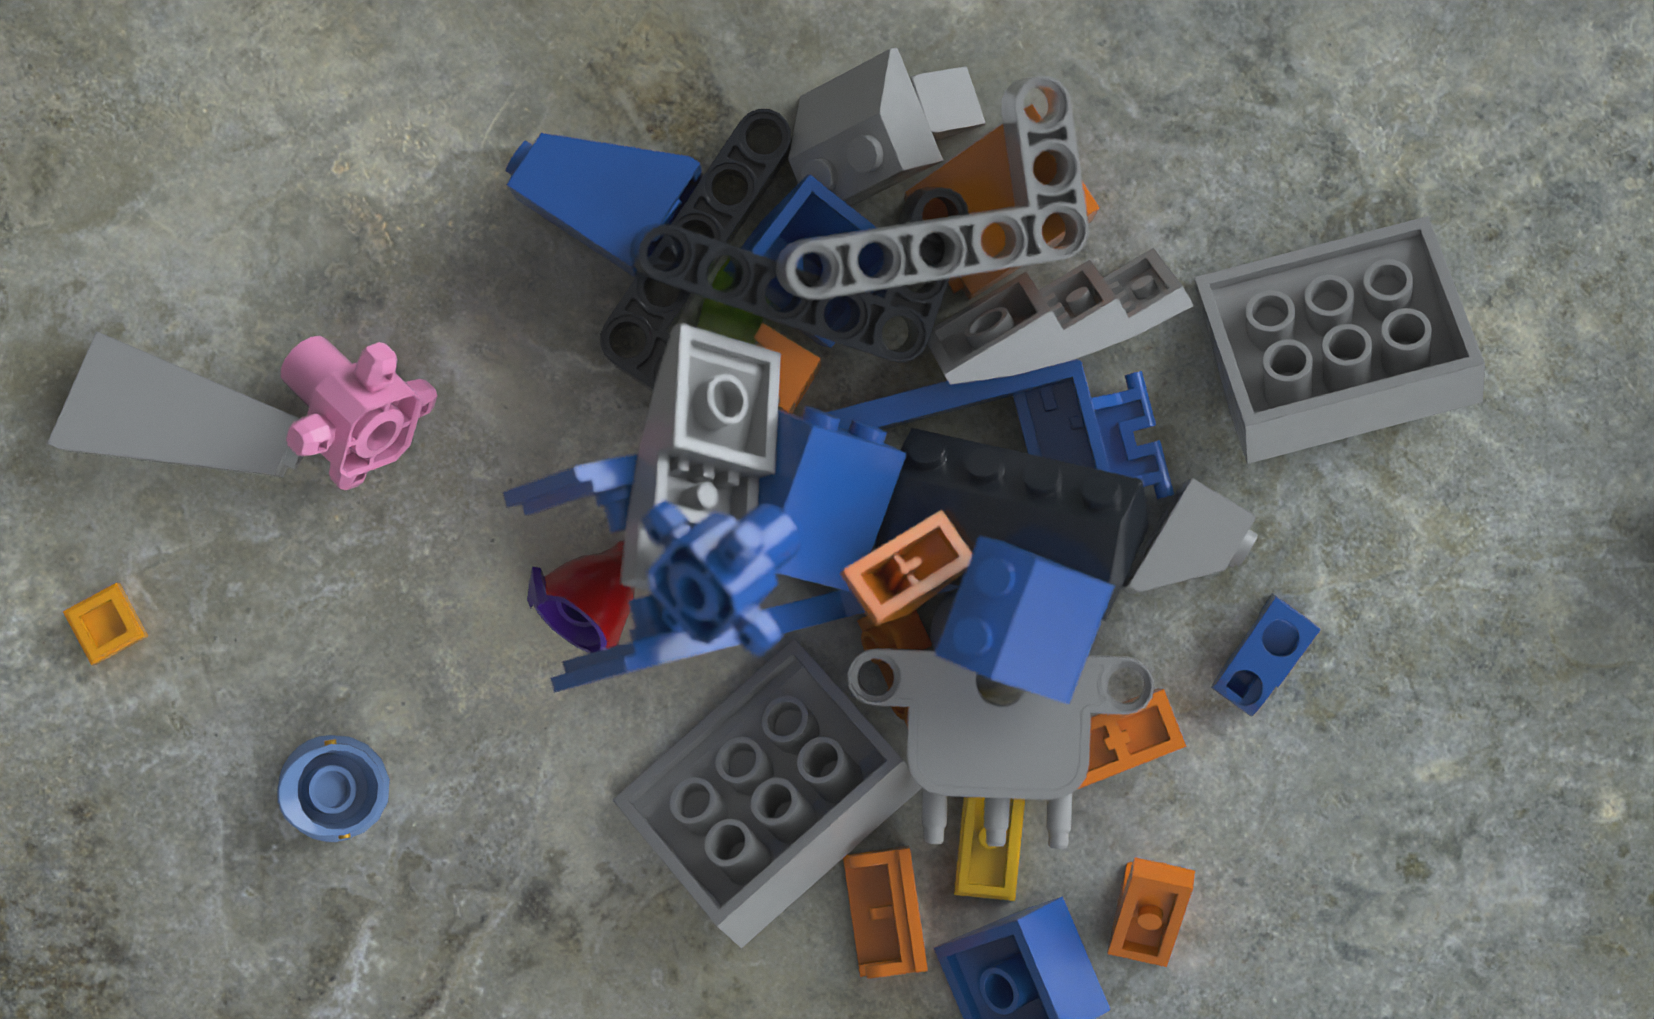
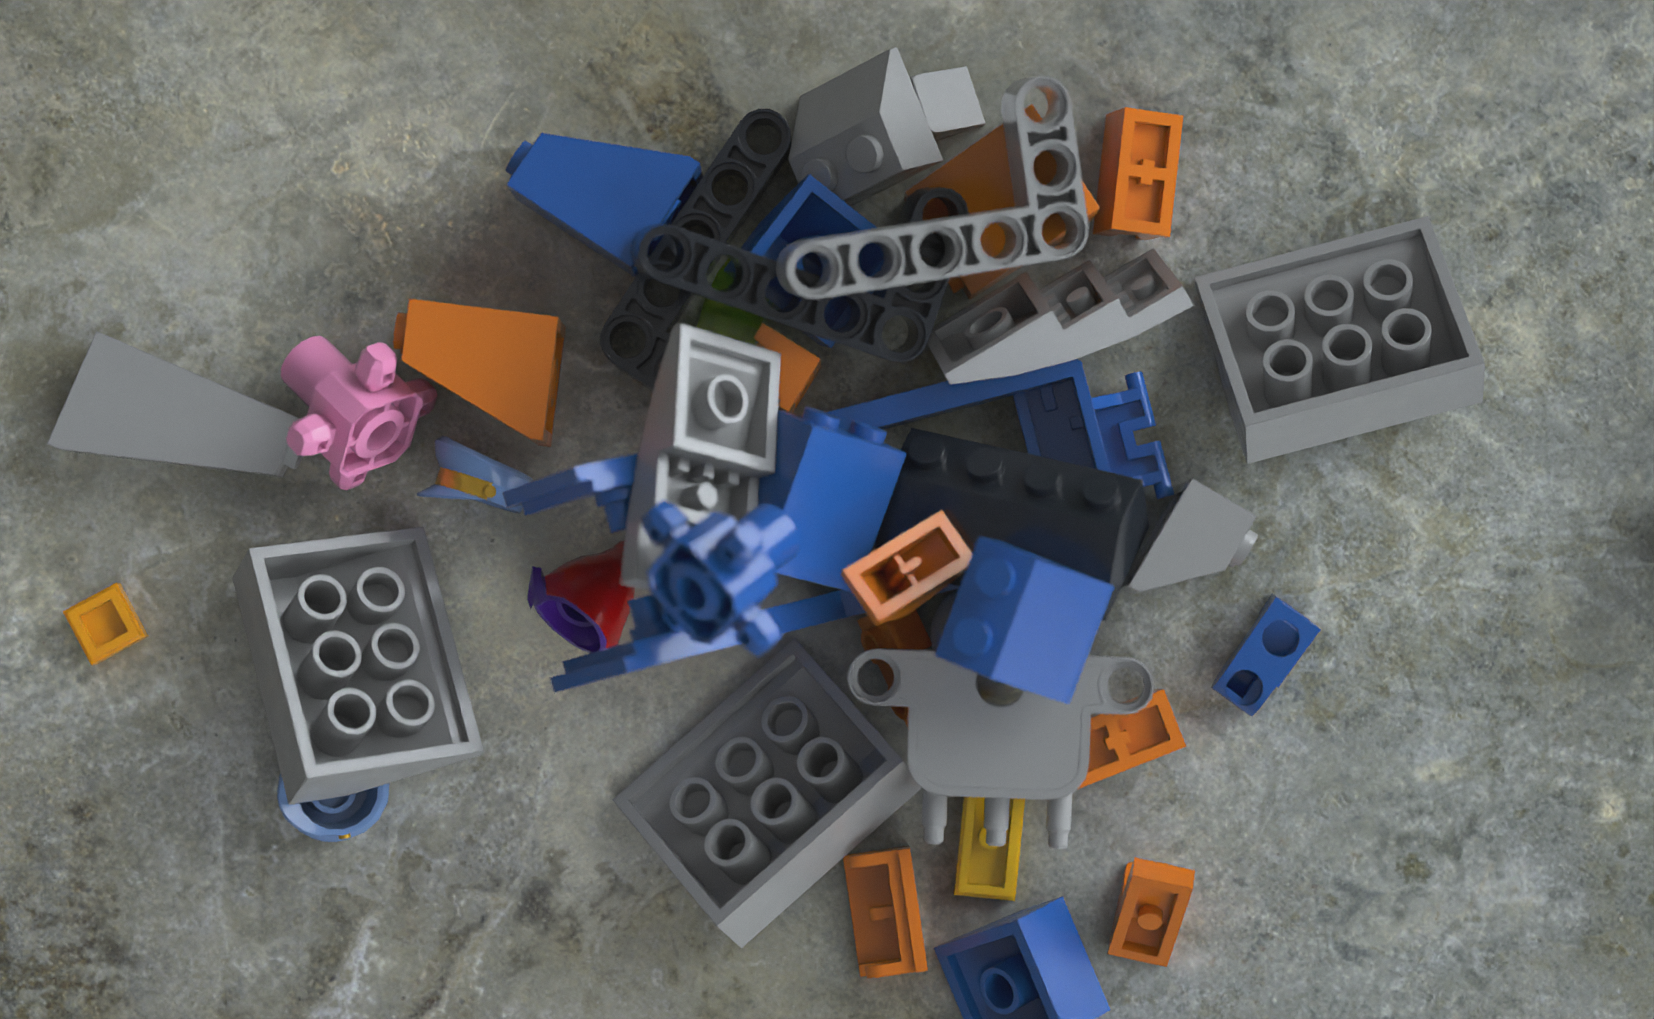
(355, 662): none -> light grey slope
(472, 476): none -> medium blue piece
(488, 358): none -> orange slope
(1138, 173): none -> orange hinge

